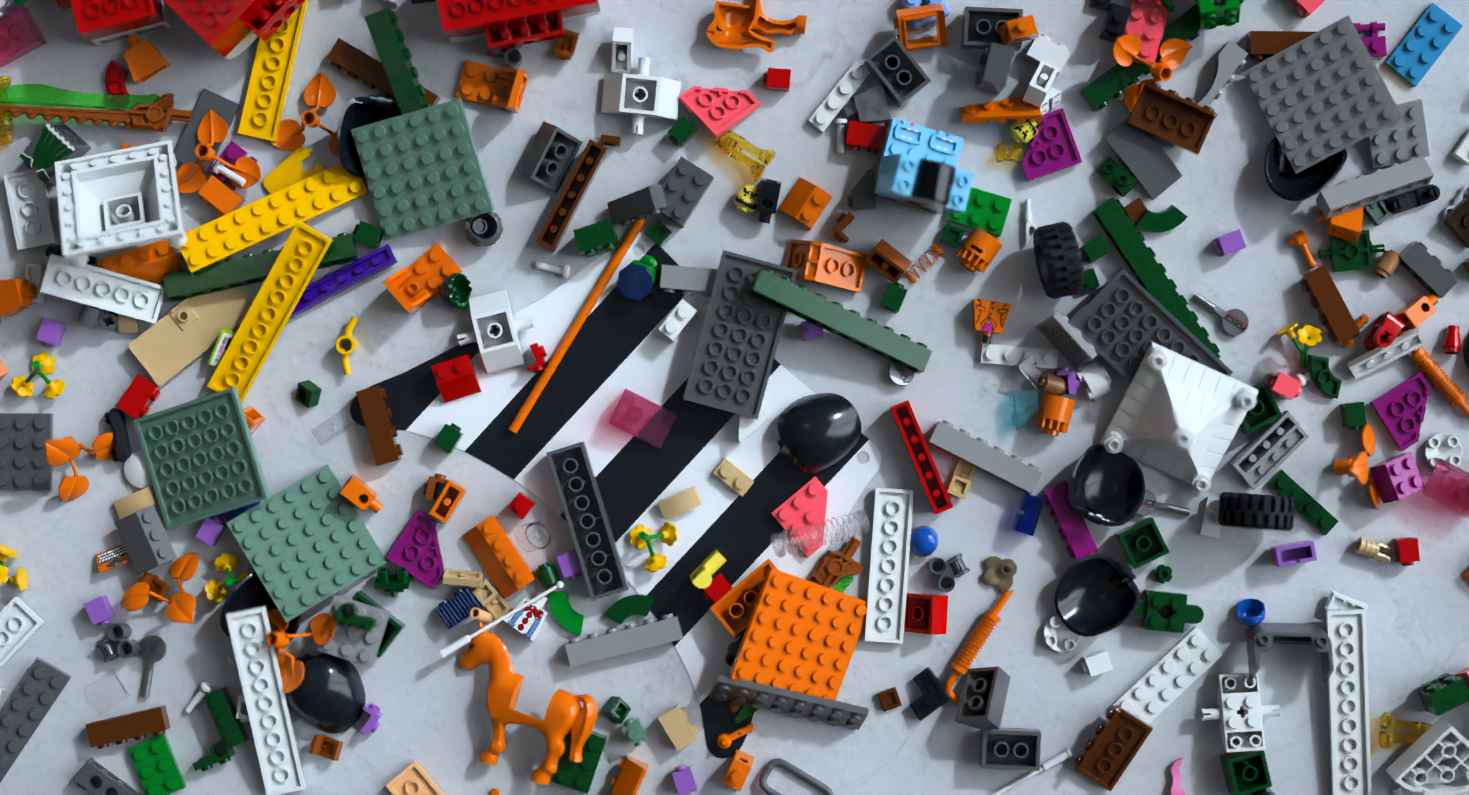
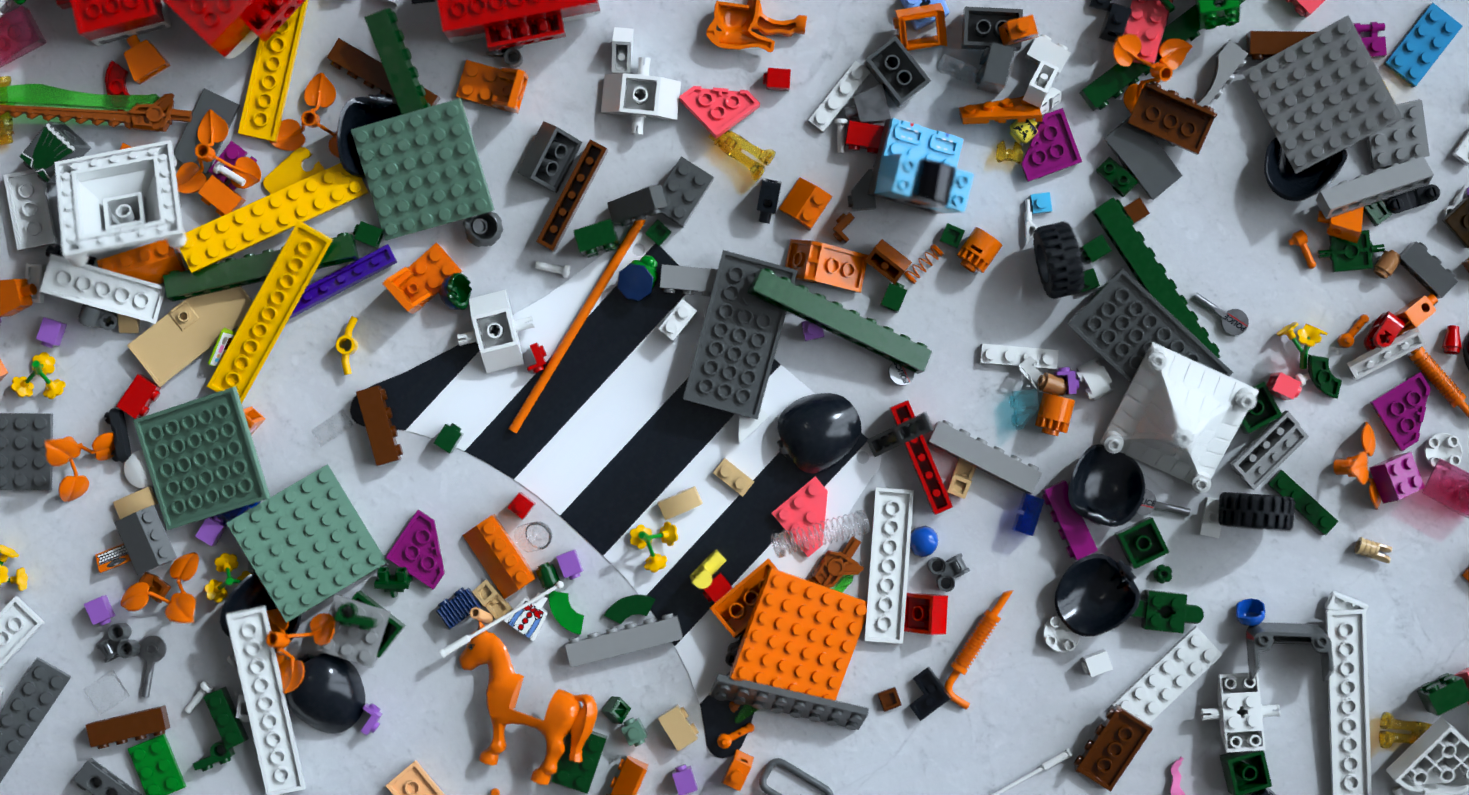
(308, 394): dark green slope -> none
(326, 747): dark orange bracket -> none
(354, 488): orange torso -> none
(430, 489): dark orange bracket -> none
(448, 501): orange brick -> none
(456, 378): red slope -> none
(467, 578): tan plate -> none
(566, 46): dark orange bracket -> none
(588, 520): dark grey brick -> none
(610, 140): reddish brown tile -> none
(642, 418): clear pink slope -> none
(682, 131): dark green brick -> none
(747, 198): light yellow head -> none
(900, 434): none -> dark grey slope
(983, 211): green plate -> none
(983, 698): dark grey slope -> none
(989, 318): orange torso -> none
(997, 575): dark tan plate -> none
(1010, 749): dark grey brick -> none
(1041, 203): none -> medium azure plate
(1067, 339): light grey plate -> none
(1160, 221): dark green tile -> none
(1229, 243): medium lavender brick -> none
(1299, 551): medium lavender piece -> none
(1330, 306): reddish brown brick -> none
(1353, 415): dark green brick -> none
(1406, 550): red brick -> none

